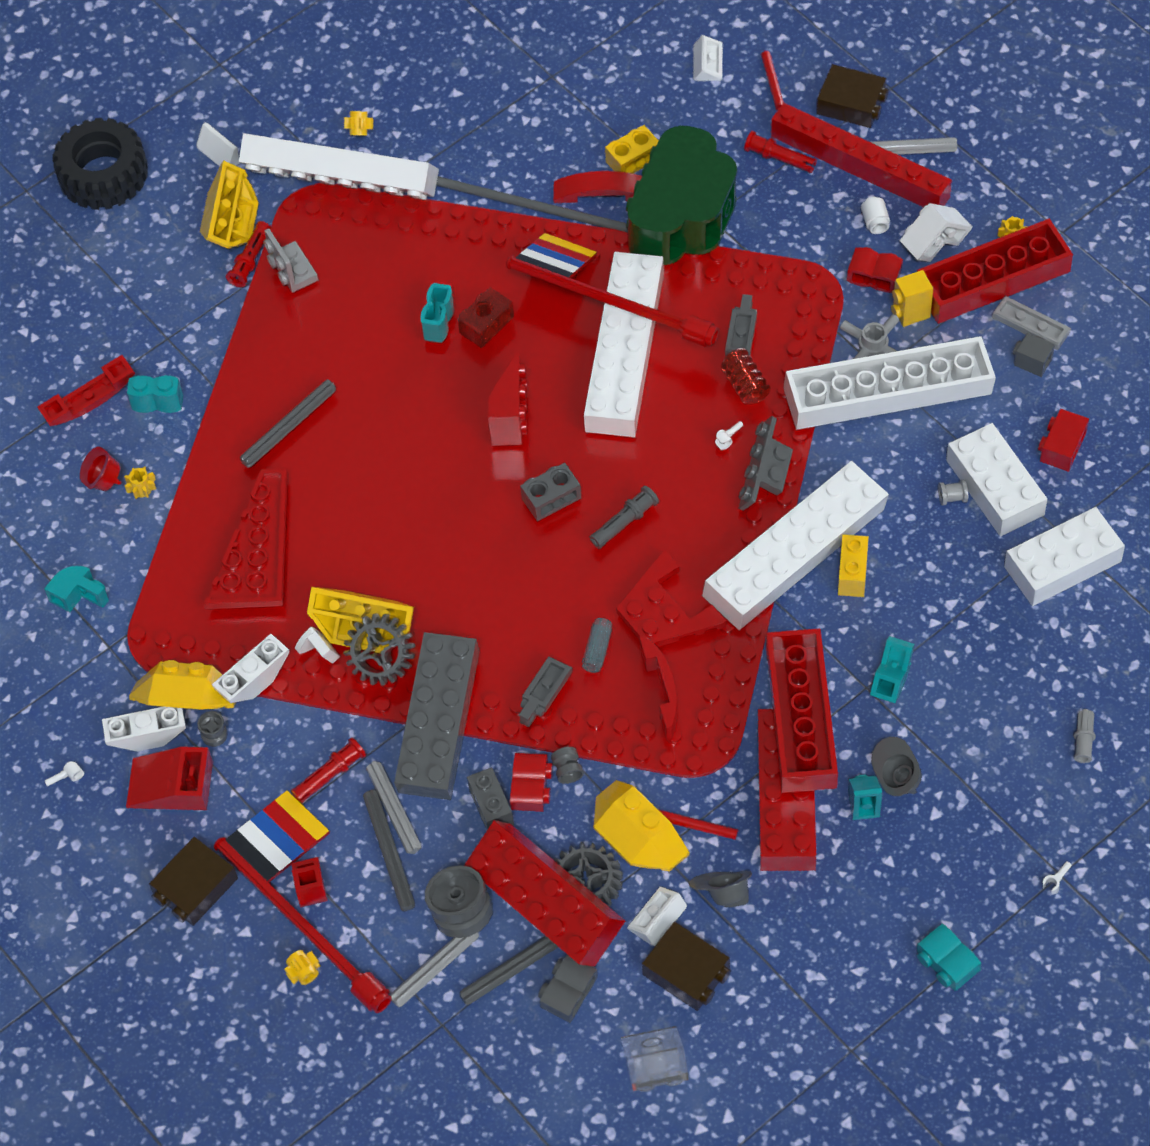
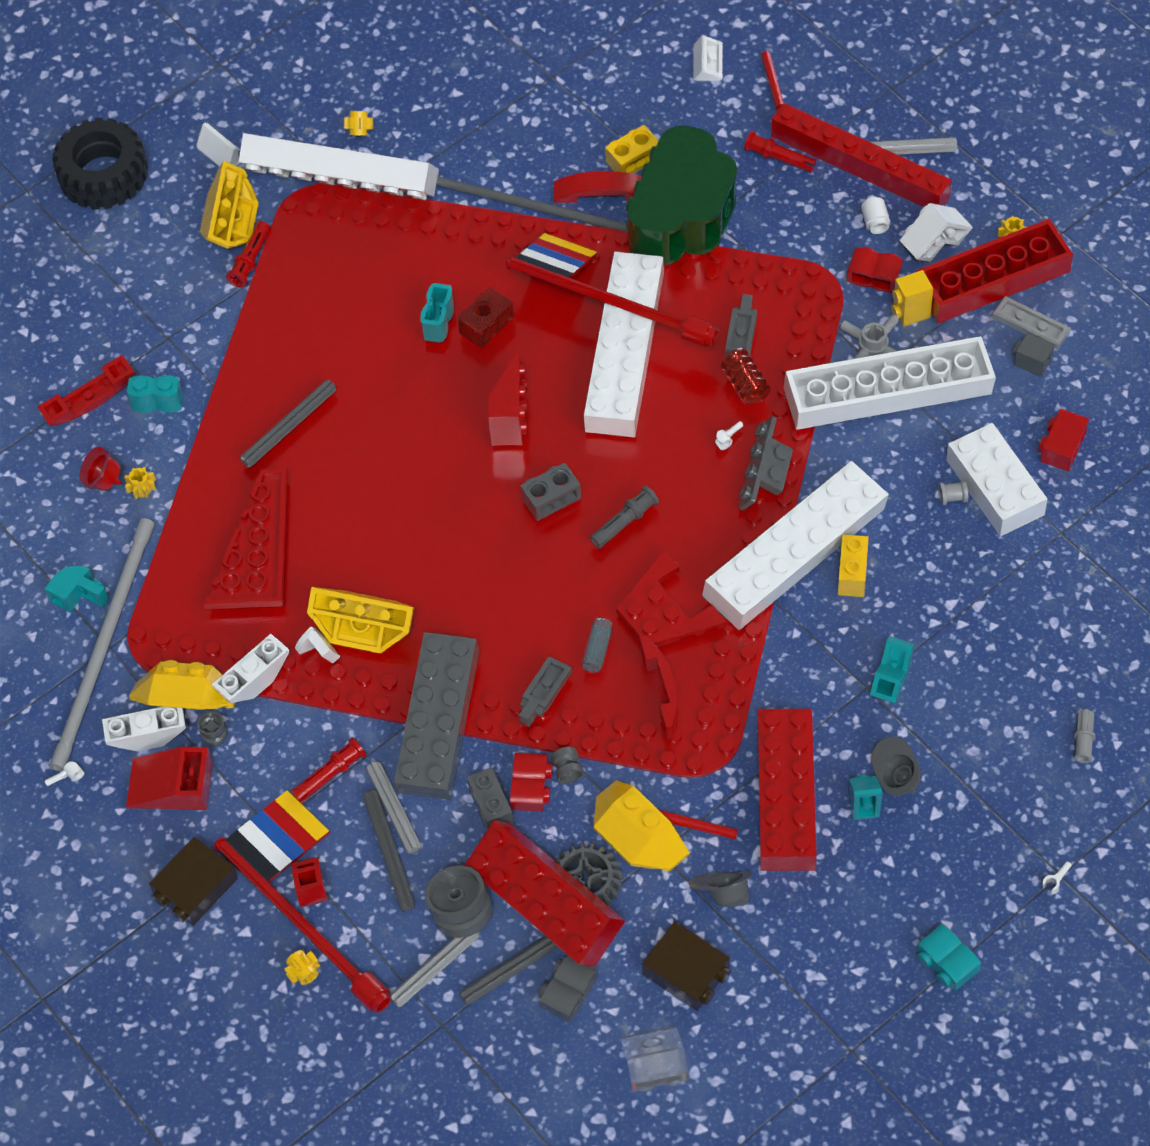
(64, 747): none -> light grey piece
(290, 262): light grey bracket -> none
(383, 658): dark grey gear -> none
(657, 915): white slope -> none
(801, 710): red brick -> none
(852, 96): dark brown brick -> none
(1064, 556): white brick -> none

